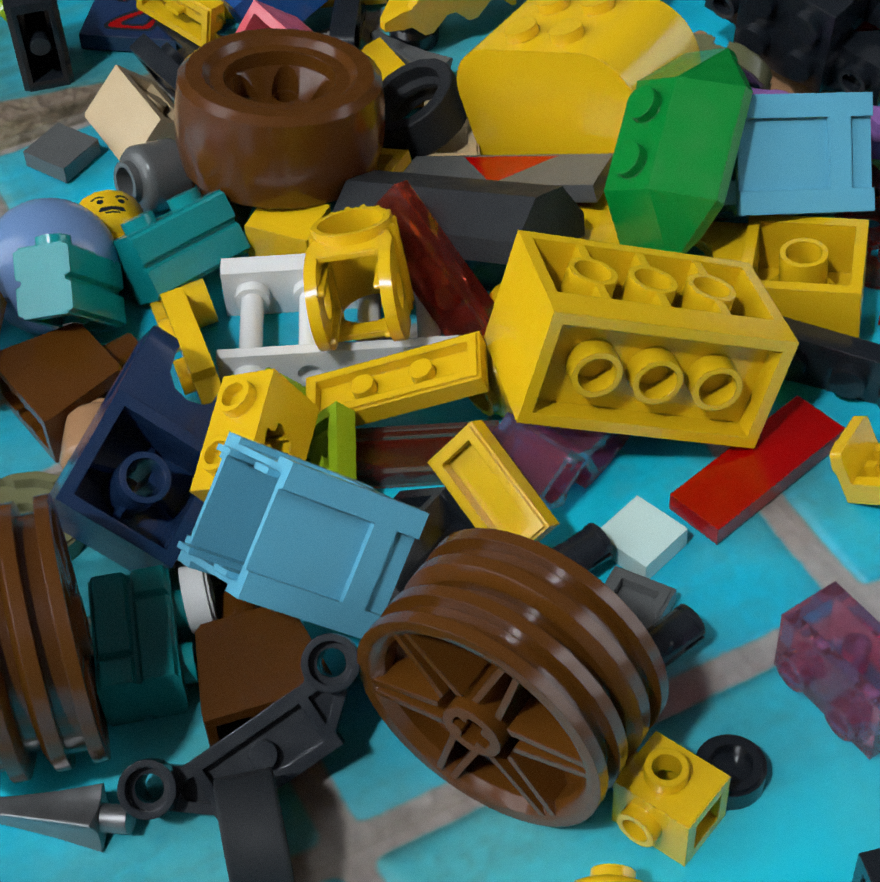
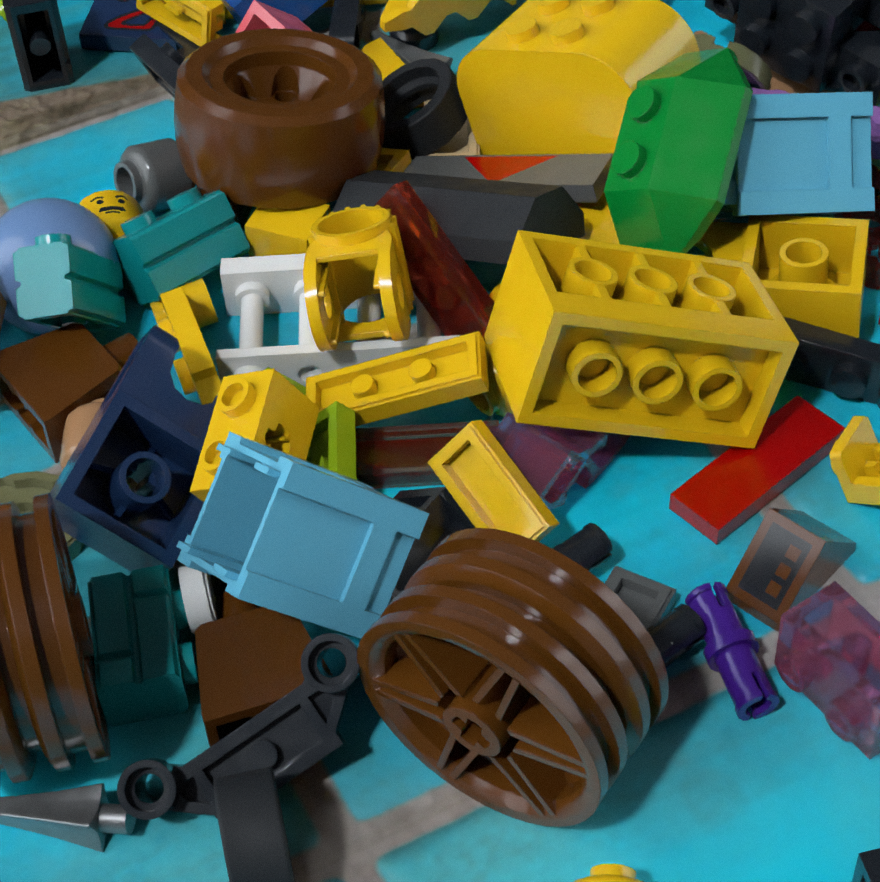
(62, 152): dark grey tile -> none
(130, 111): tan panel -> none
(644, 537): light aqua tile -> none
(669, 798): yellow brick -> none
(733, 652): none -> dark purple pin
(742, 762): black tile -> none
(786, 564): none -> slope

